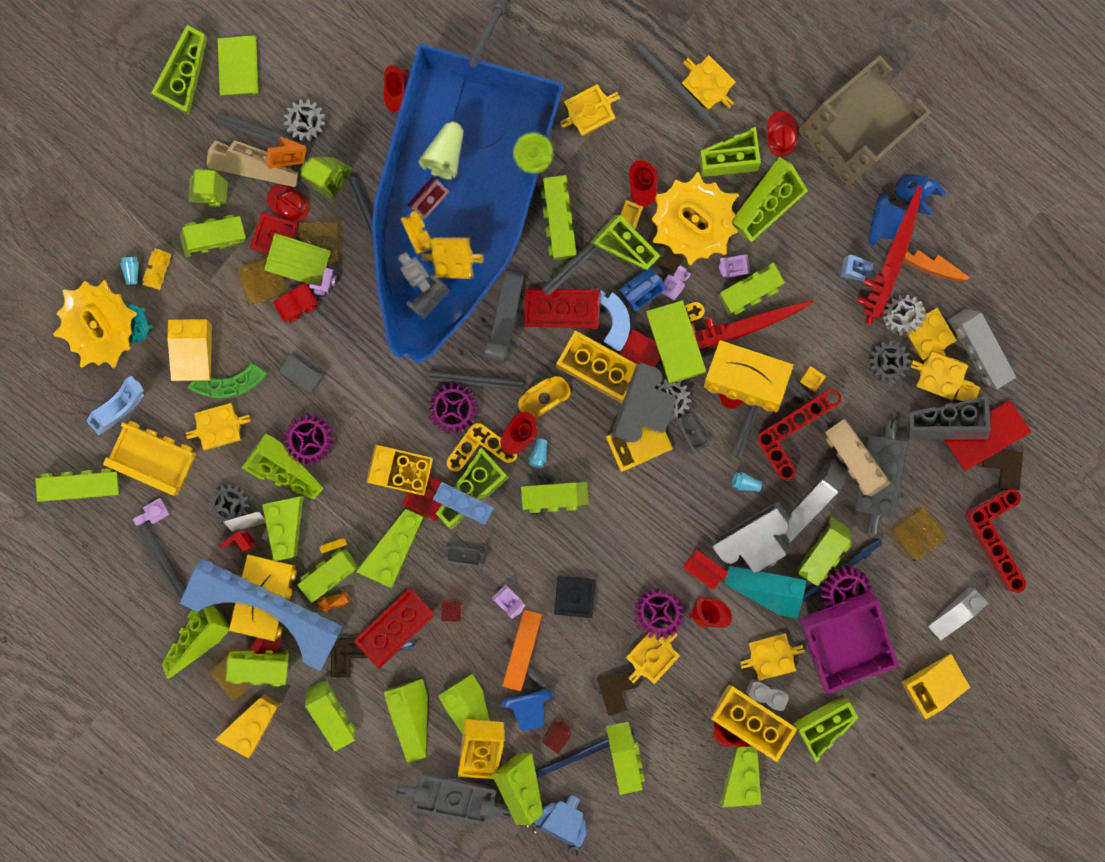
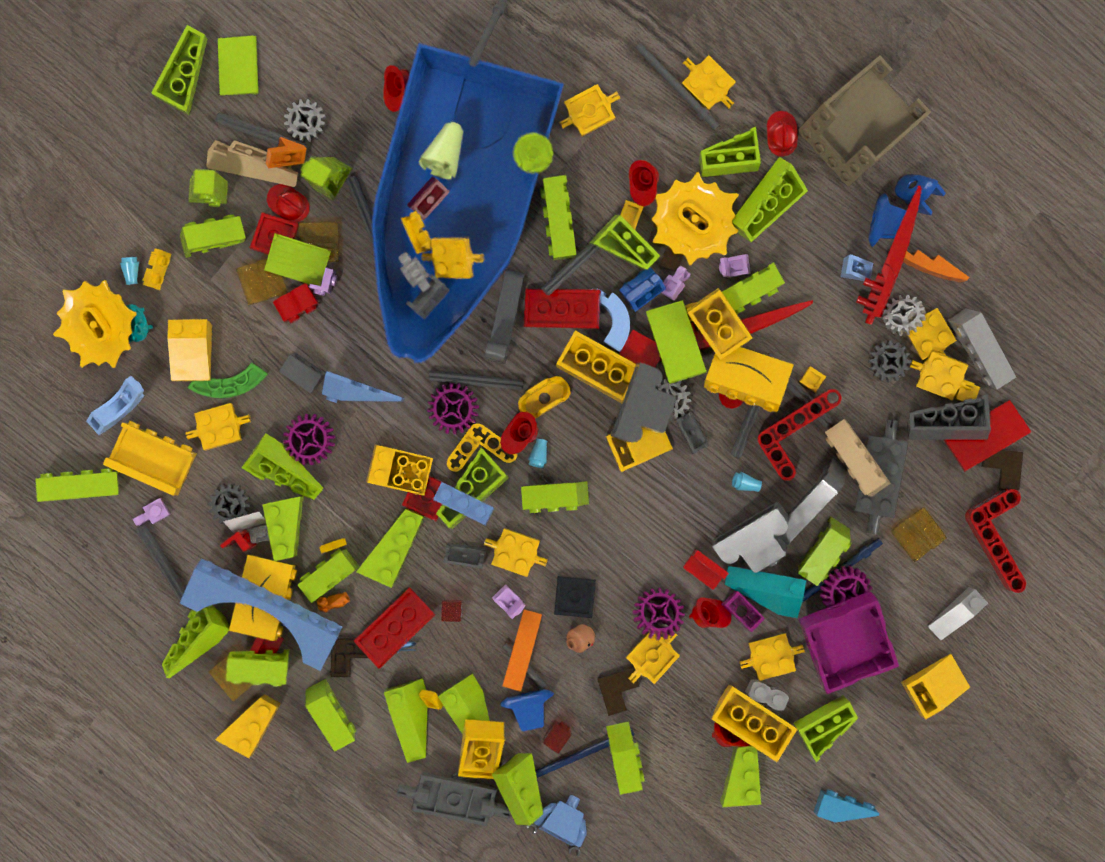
(259, 534): none -> clear slope
(345, 389): none -> medium blue wedge
(431, 699): none -> yellow tile
(515, 552): none -> yellow plate
(580, 638): none -> nougat head
(719, 323): none -> yellow slope
(751, 619): none -> magenta piece
(840, 809): none -> dark azure slope

